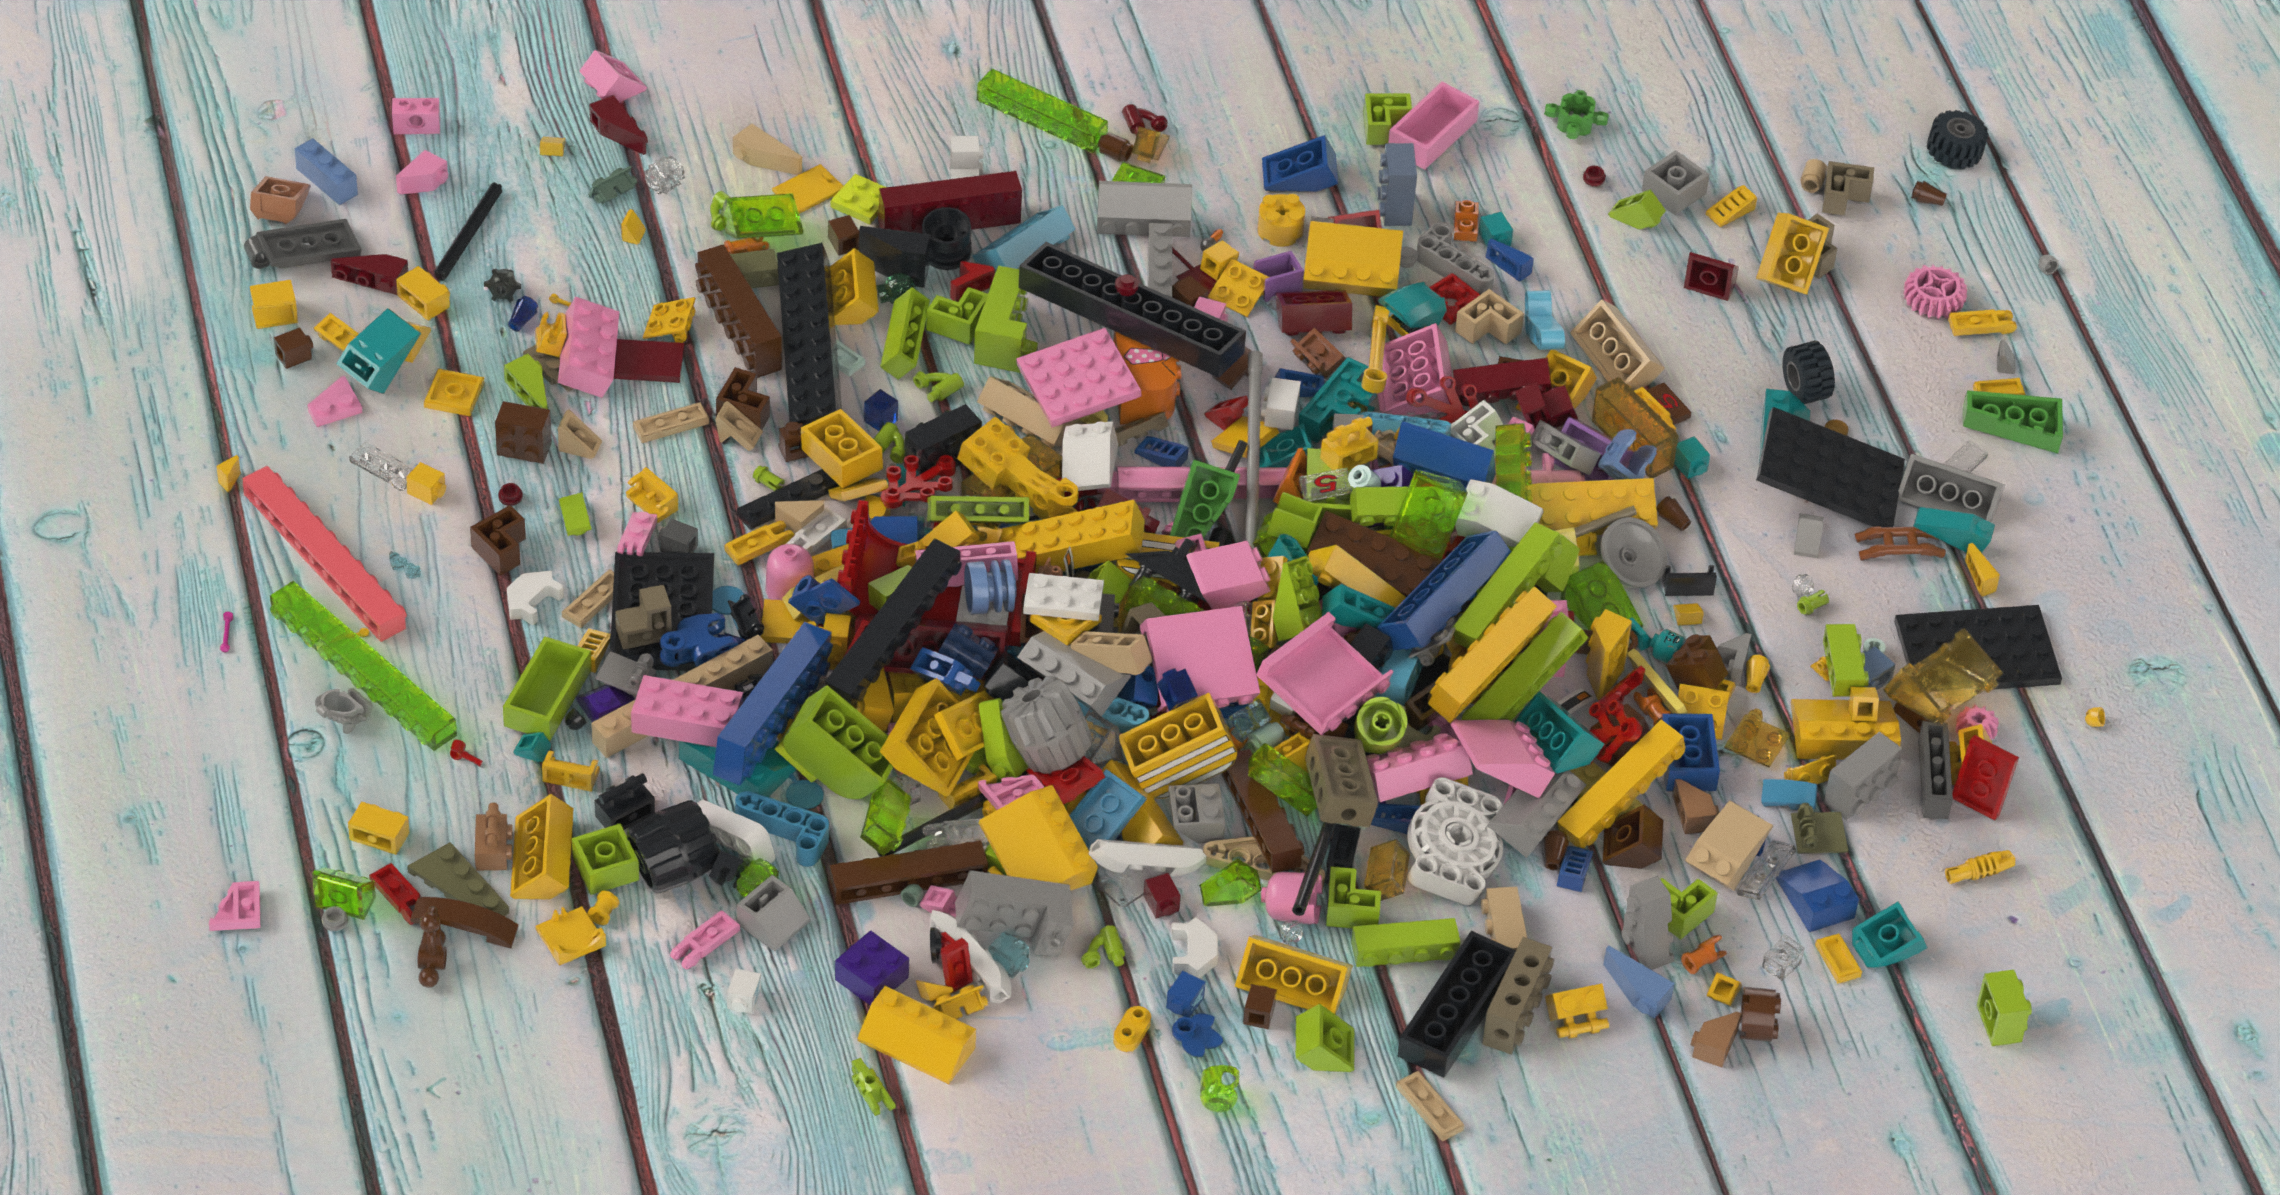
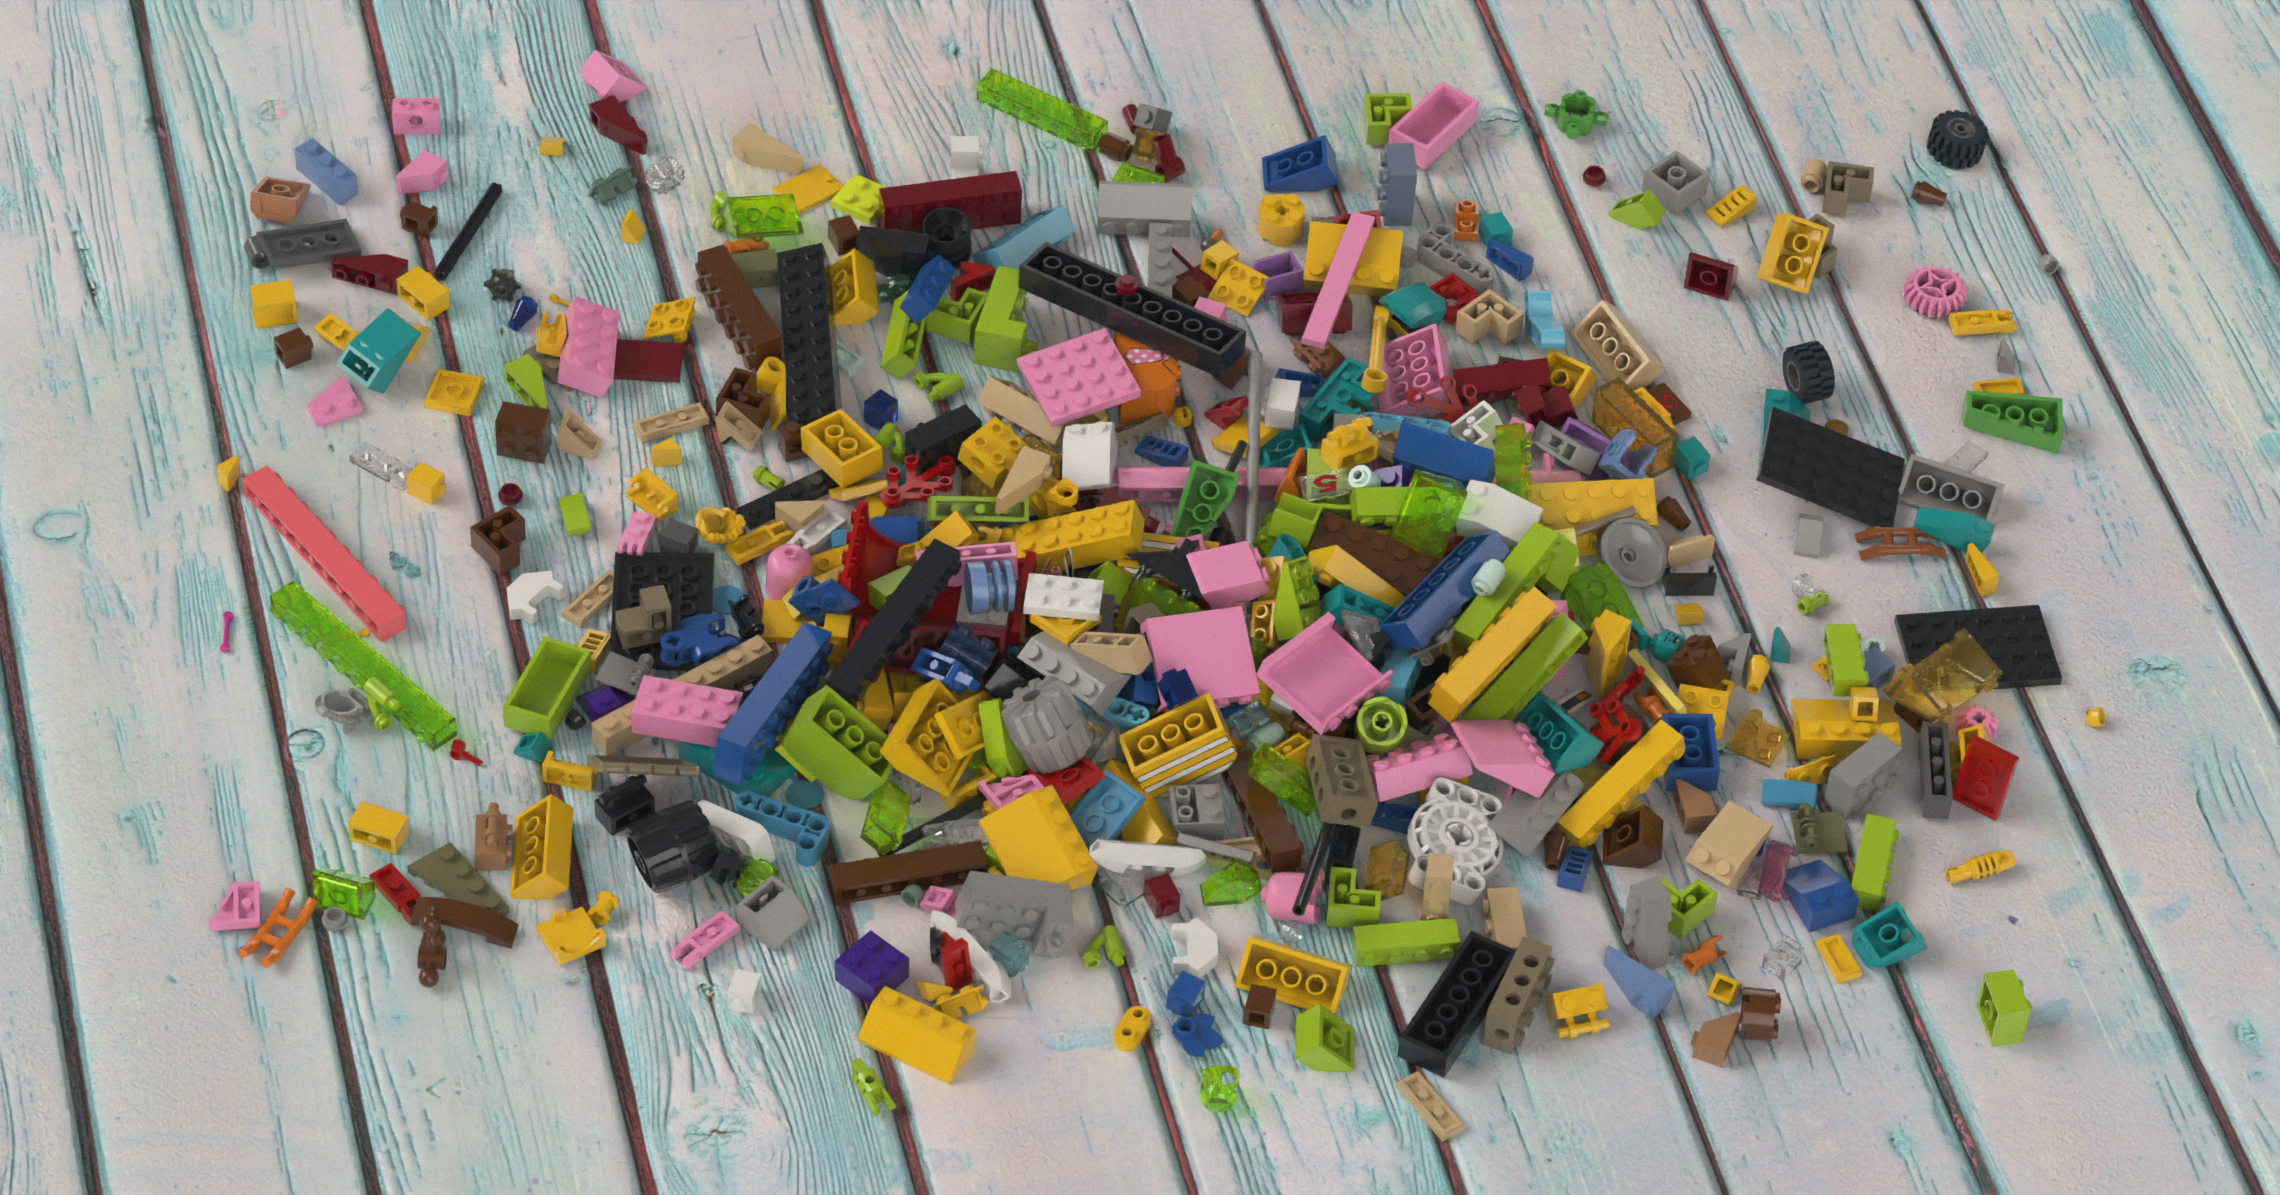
(277, 917): none -> orange piece
(380, 694): none -> lime plant
(419, 218): none -> reddish brown brick
(605, 859): lime brick -> none
(643, 765): none -> dark tan hinge
(666, 453): none -> yellow slope
(719, 525): none -> yellow hair
(772, 380): none -> yellow door
(927, 288): none -> blue brick
(1024, 478): none -> tan slope
(1152, 118): none -> dark grey brick
(1167, 161): none -> dark red piece
(1179, 419): none -> yellow hinge
(1216, 847): none -> light grey tile
(1338, 280): none -> bright pink tile
(1359, 629): none -> clear slope
(1437, 886): none -> tan brick
(1488, 577): none -> light aqua brick
(1689, 550): none -> tan panel
(1774, 871): none -> clear pink hinge
(1780, 647): none -> teal slope
(1873, 859): none -> lime brick

